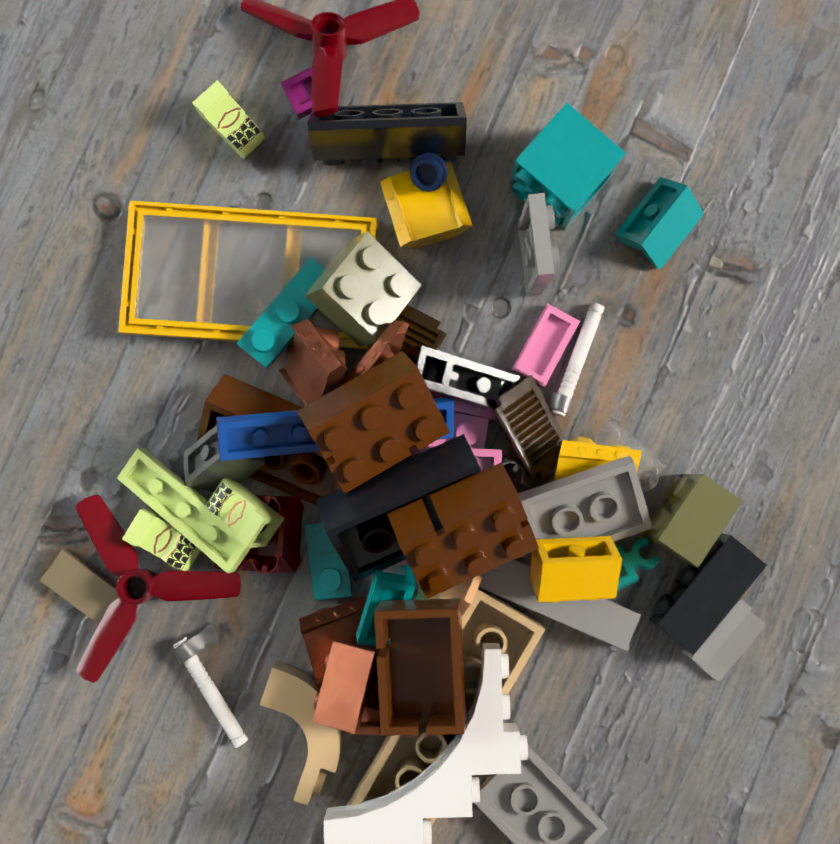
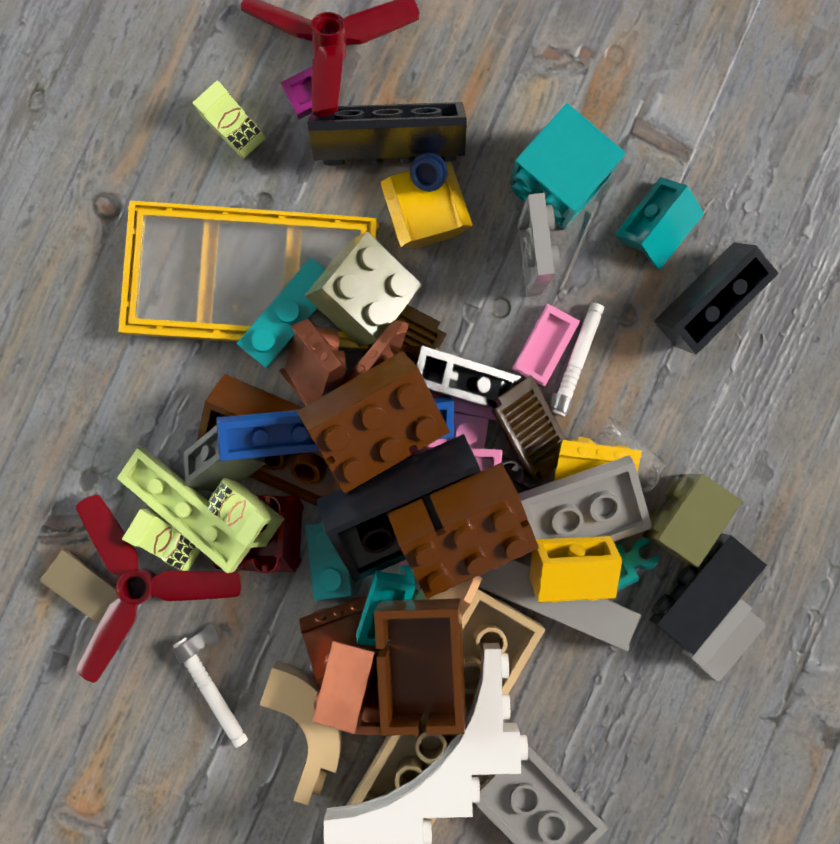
(716, 297): none -> black brick

